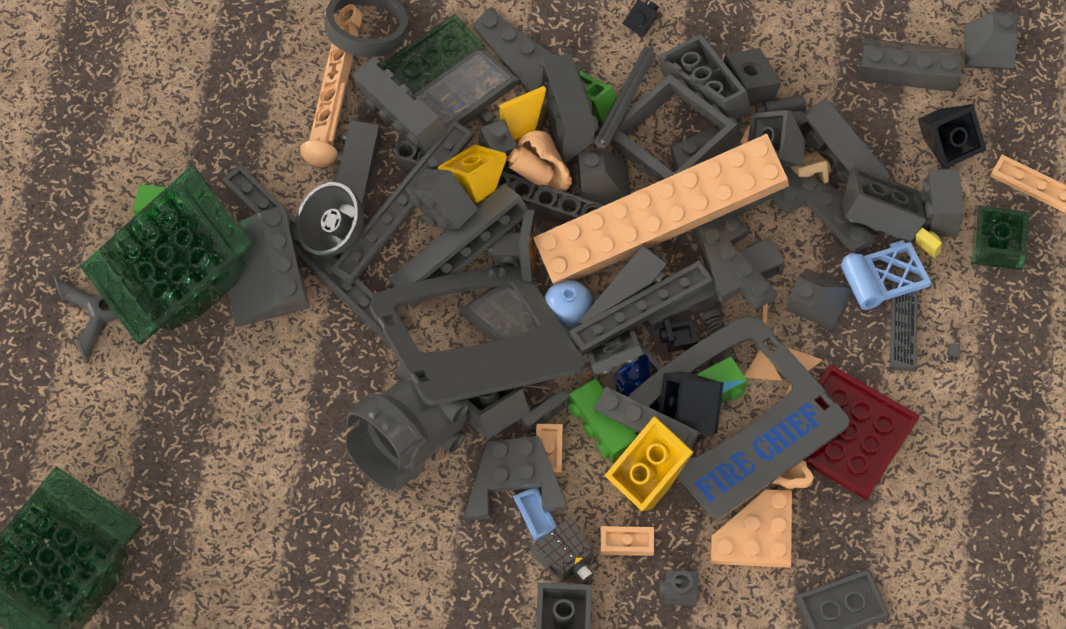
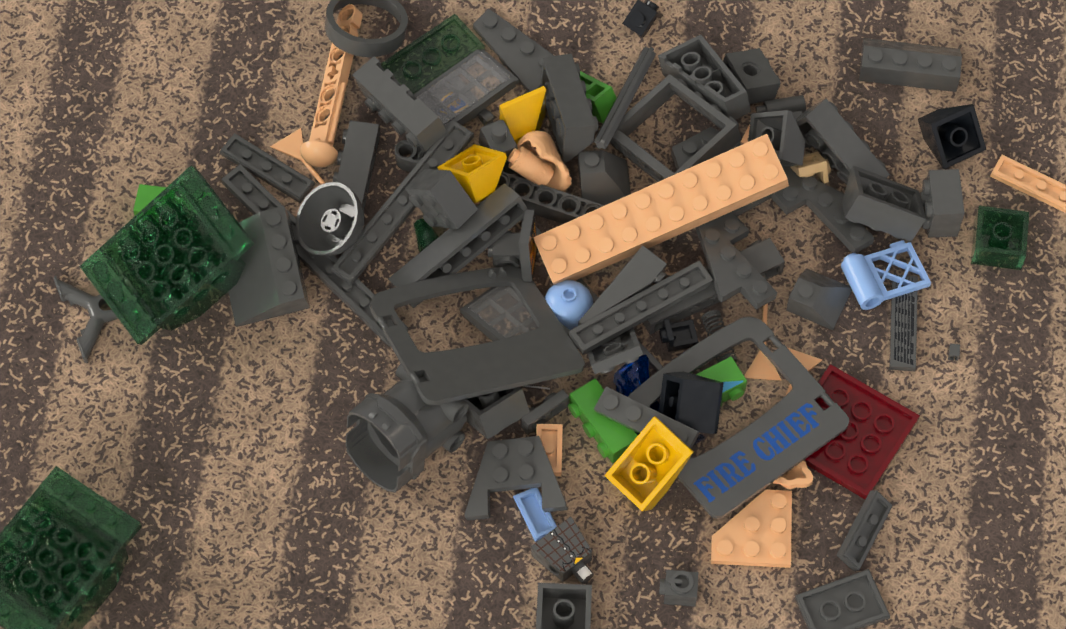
(267, 168): none -> dark grey tile
(291, 146): none -> light nougat piece
(424, 234): none -> clear green cone
(627, 541): light nougat plate -> none
(864, 530): none -> dark grey tile
(928, 242): light yellow plate -> none
(991, 41): dark grey slope -> none

